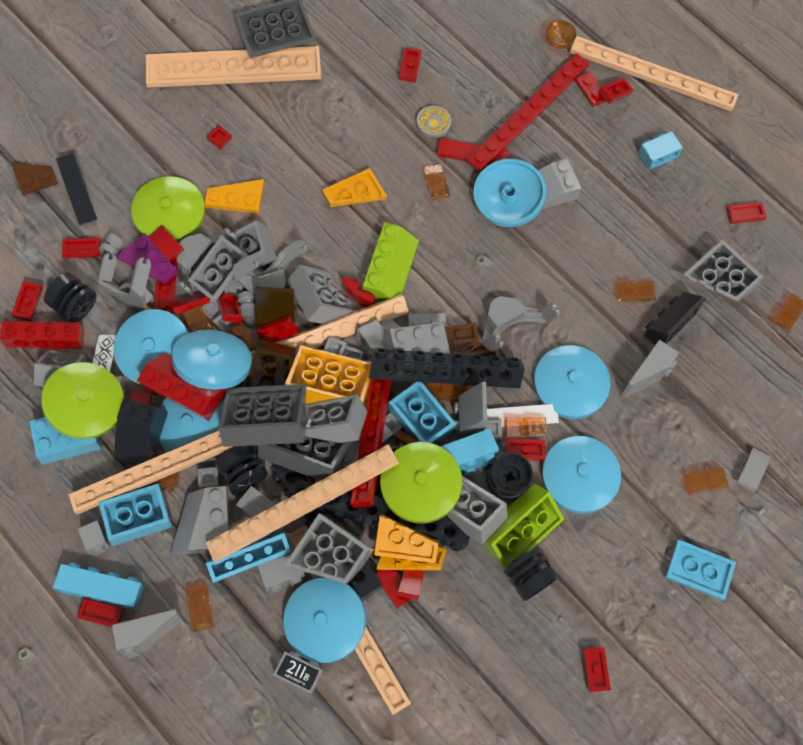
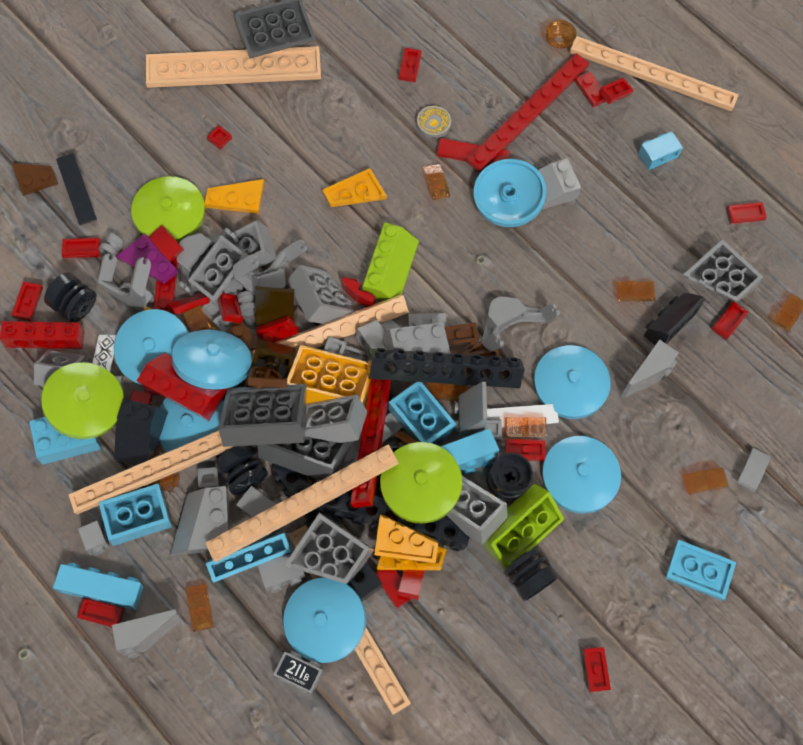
(265, 377): none -> reddish brown wing
(730, 320): none -> red tile

